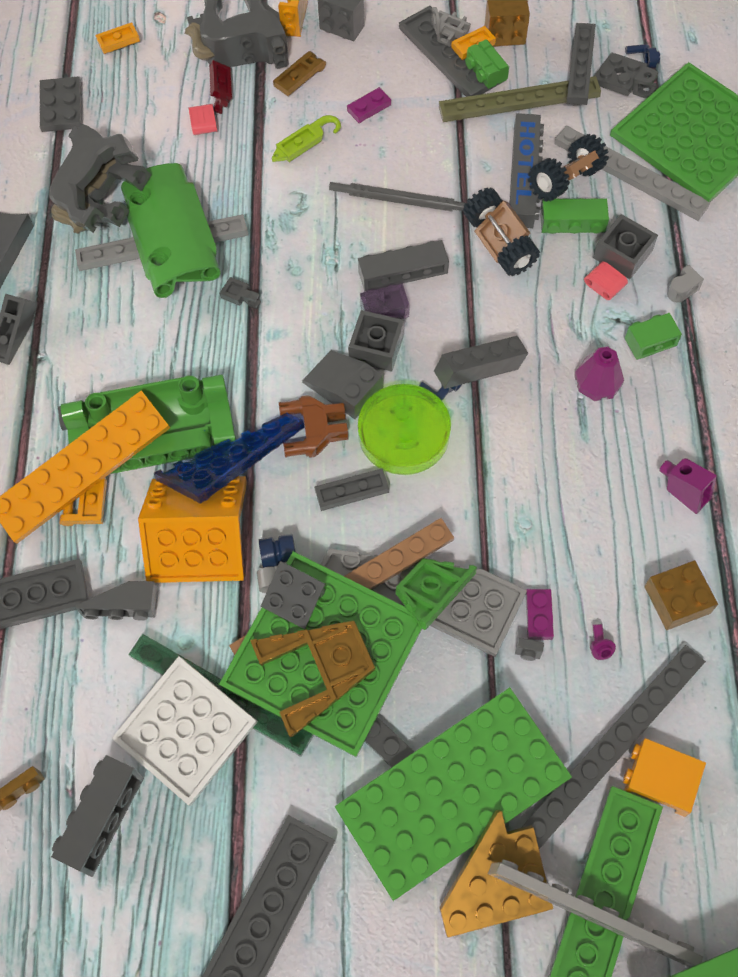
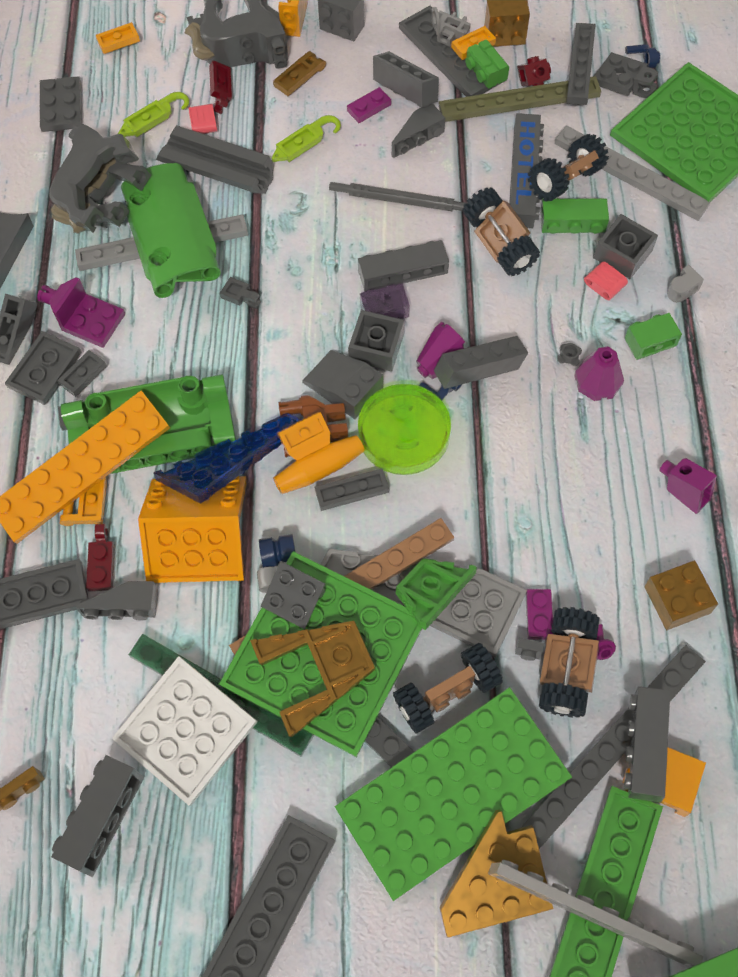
(42, 367): none -> dark grey plate
(81, 313): none -> magenta plate
(82, 373): none -> dark grey plate
(100, 561): none -> dark red plate
(151, 115): none -> lime plate
(218, 160): none -> dark grey piece
(314, 454): none -> light orange plate
(405, 79): none -> dark grey brick
(420, 127): none -> dark grey slope
(441, 341): none -> magenta cone
(479, 669): none -> black plate
(534, 71): none -> dark red brick
(569, 662): none -> plate
(572, 349): none -> dark grey plate
(649, 744): none -> dark grey brick

